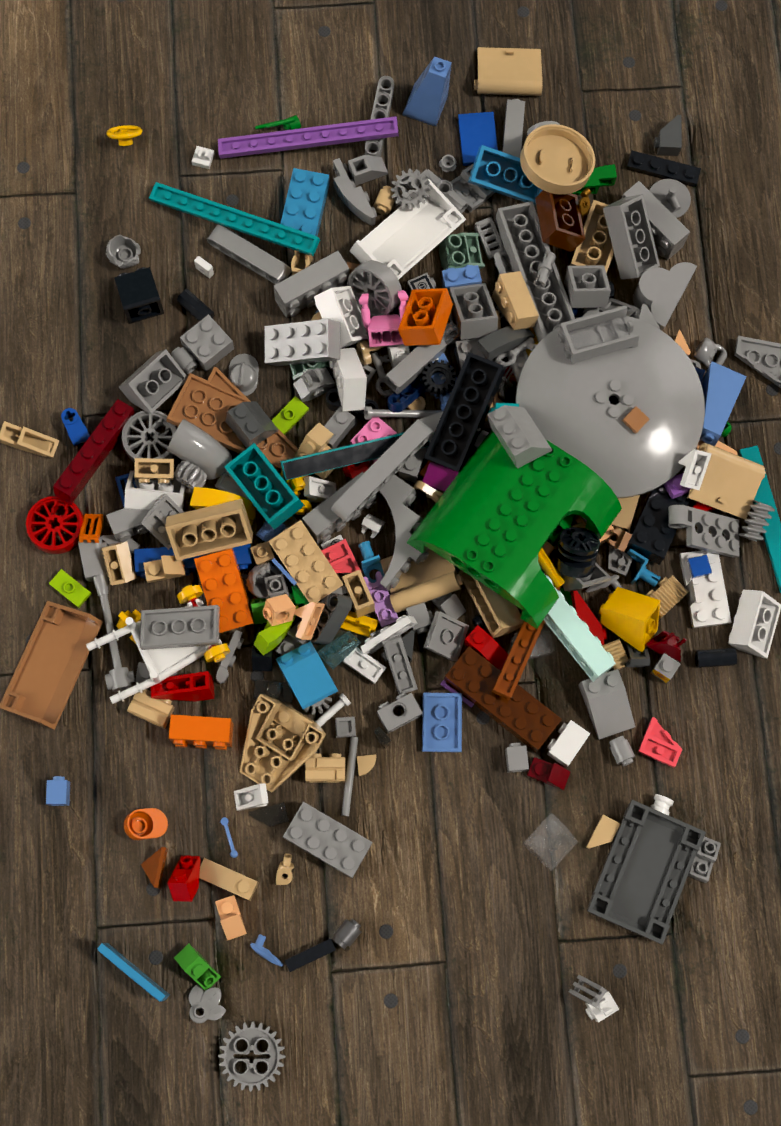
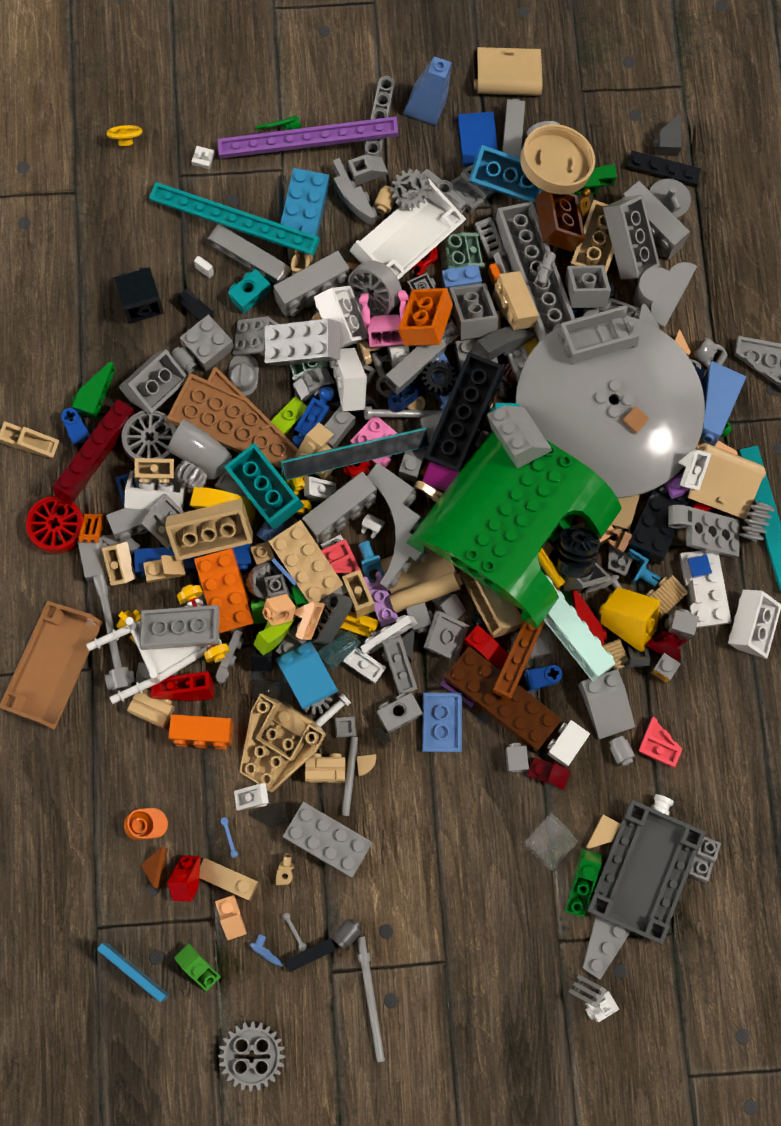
(58, 792): medium blue brick -> none
(70, 588): lime plate -> none
(92, 394): none -> green slope
(123, 251): light grey hair -> none
(208, 1002): light grey plate -> none
(246, 300): none -> teal brick
(250, 423): dark grey slope -> none
(251, 336): none -> light grey bracket
(302, 946): none -> light grey hinge
(313, 415): none -> blue plate
(364, 958): none -> light grey bar
(382, 470): light grey beam -> none
(422, 265): none -> red piece
(448, 159): light grey plate -> none
(493, 273): none -> orange tile
(512, 354): light grey piece -> none
(539, 678): none -> blue piece
(583, 882): none -> green slope
(603, 946): none -> light grey wing
(681, 624): none -> light grey brick
(715, 657): black axle -> none

